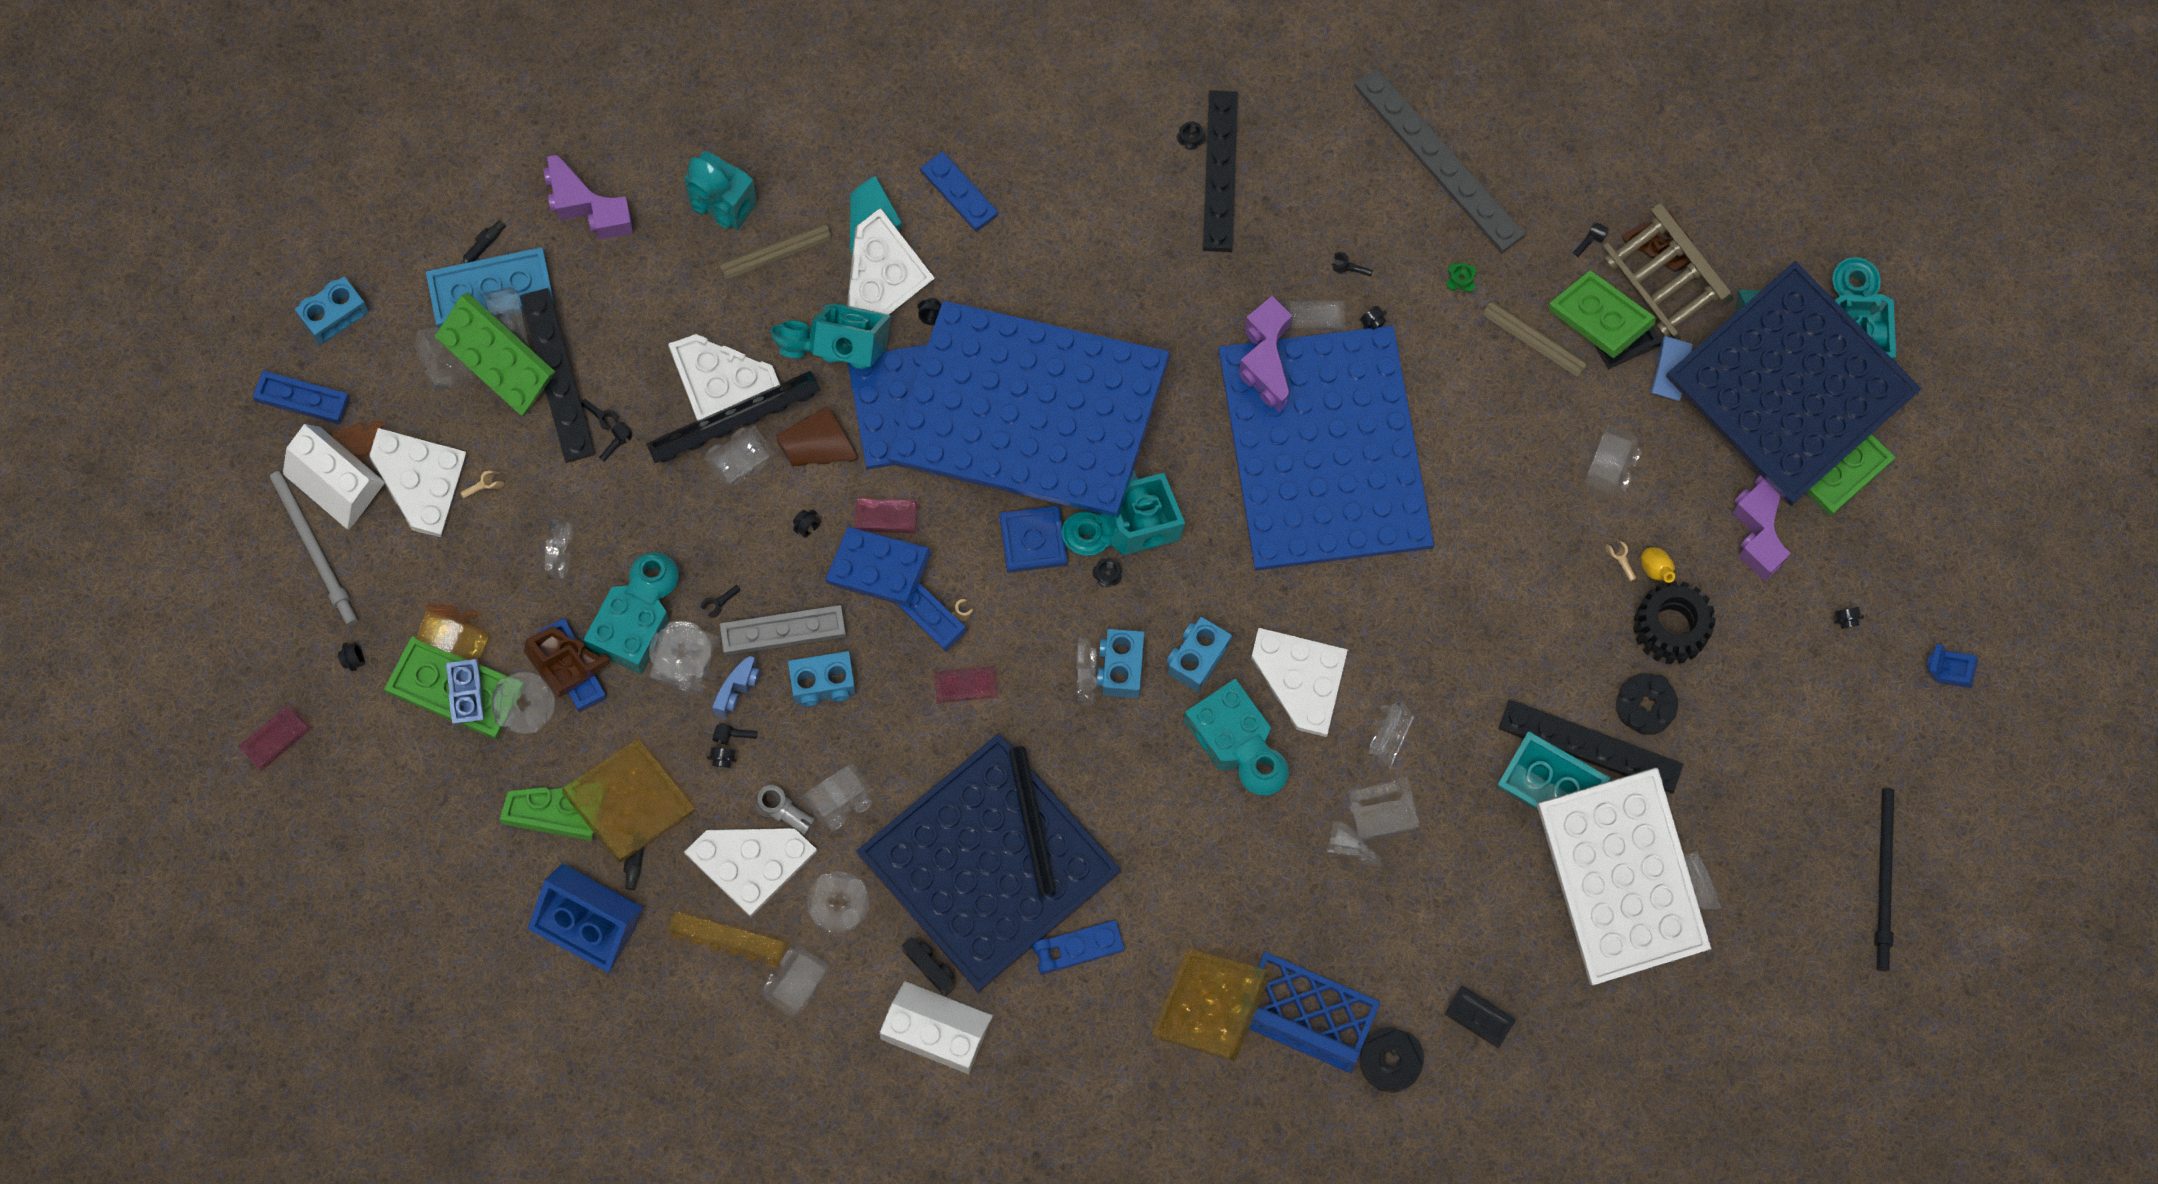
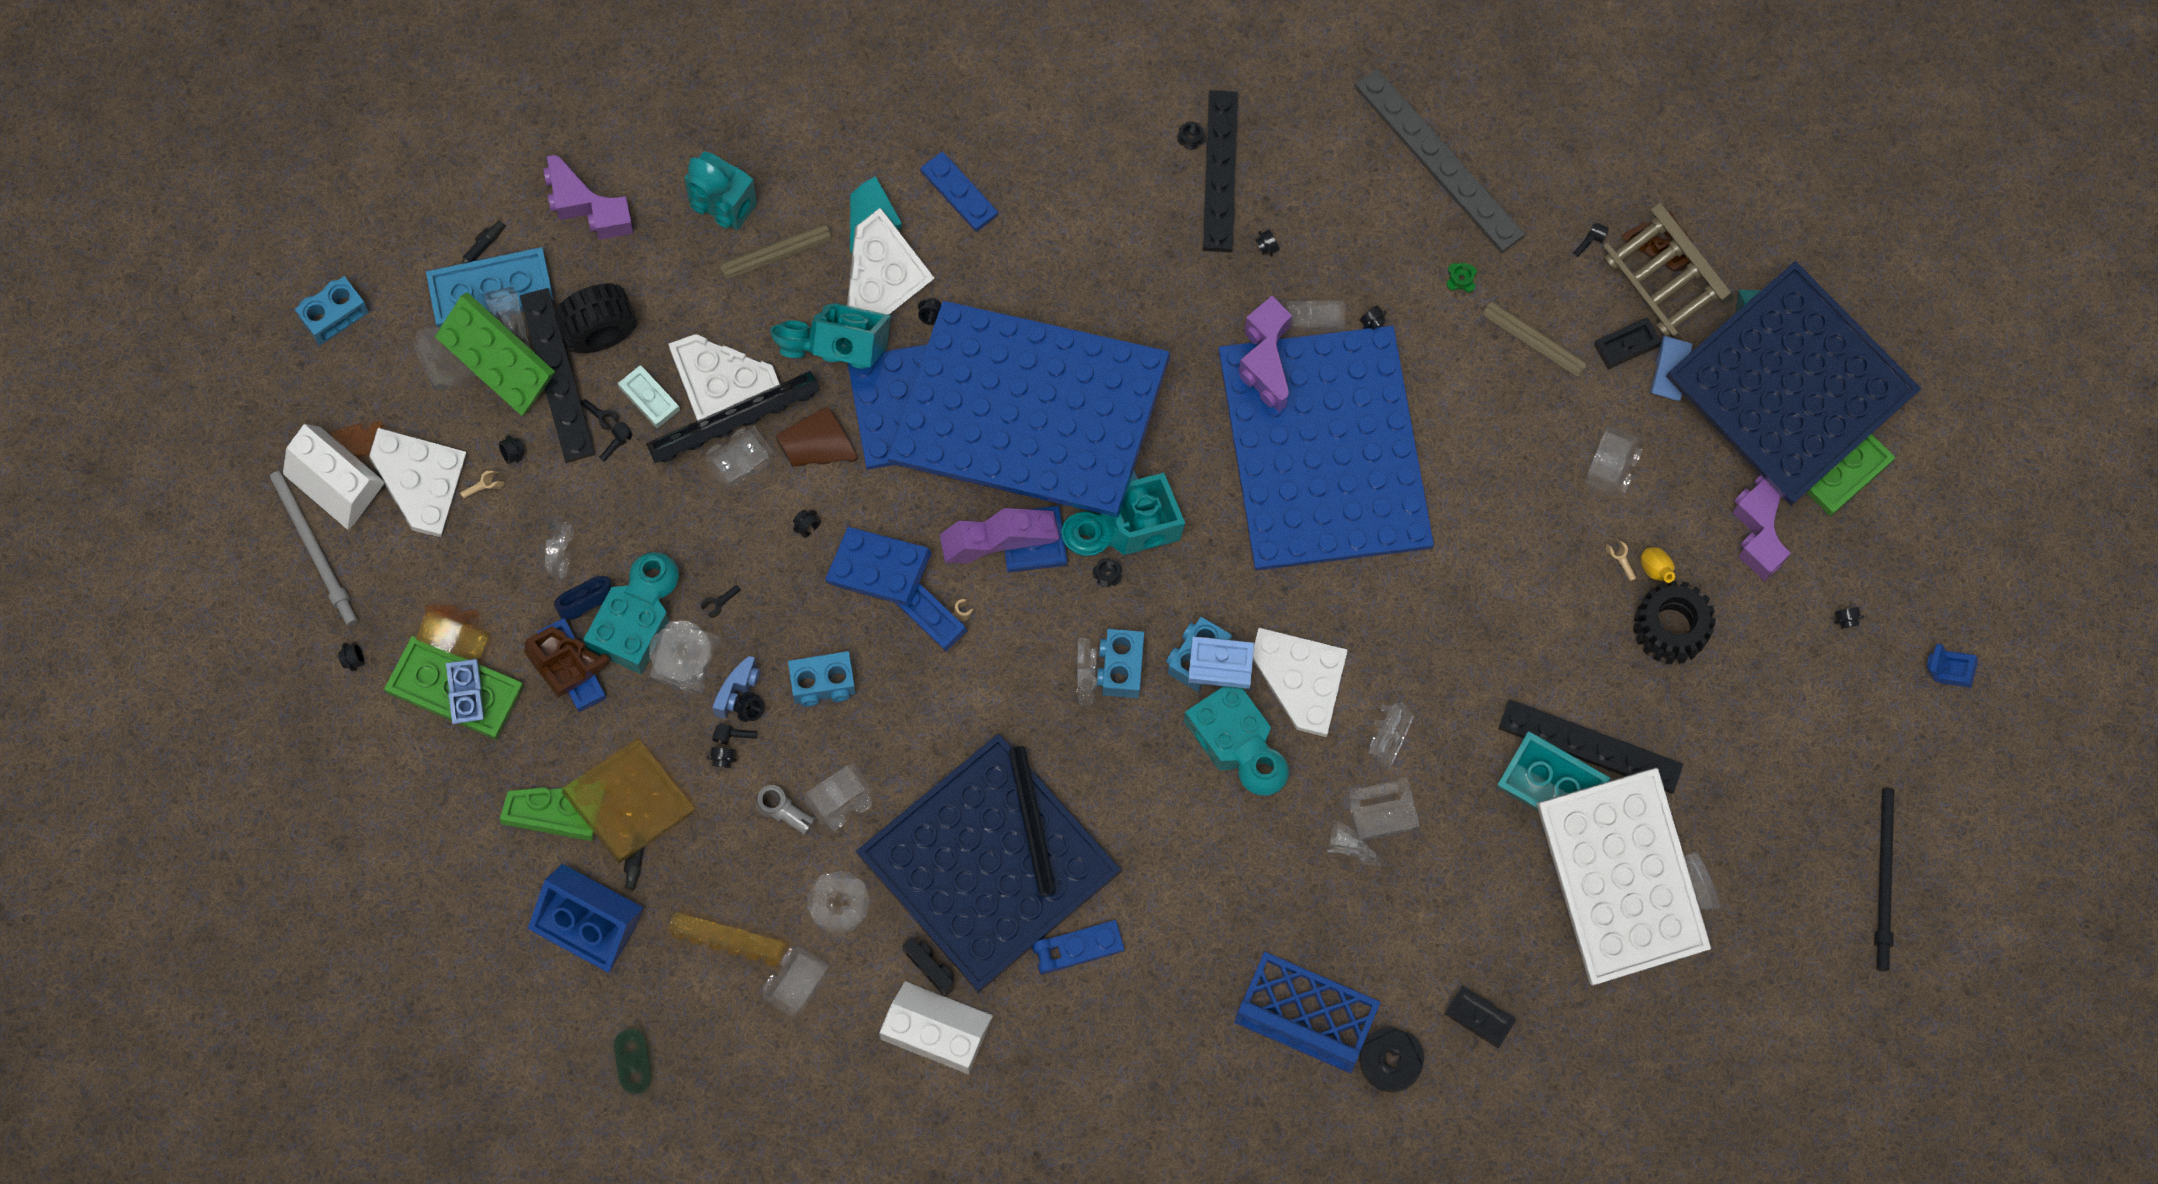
(273, 738): clear pink plate -> none
(301, 397): blue plate -> none
(511, 449): none -> black plate
(535, 691): clear plate -> none
(583, 597): none -> dark blue plate
(595, 318): none -> black tyre
(633, 1062): none -> clear green plate
(648, 396): none -> light aqua plate
(750, 862): white plate -> none
(755, 708): none -> black plate
(782, 630): light grey plate -> none
(885, 515): clear pink plate -> none
(965, 685): clear pink plate -> none
(1003, 531): none -> medium lavender arch
(1211, 1004): clear yellow plate -> none
(1221, 662): none -> light blue plate
(1267, 243): none -> black plate
(1348, 266): black hand -> none
(1602, 314): bright green plate -> none
(1638, 718): black plate -> none
(1870, 310): teal brick -> none

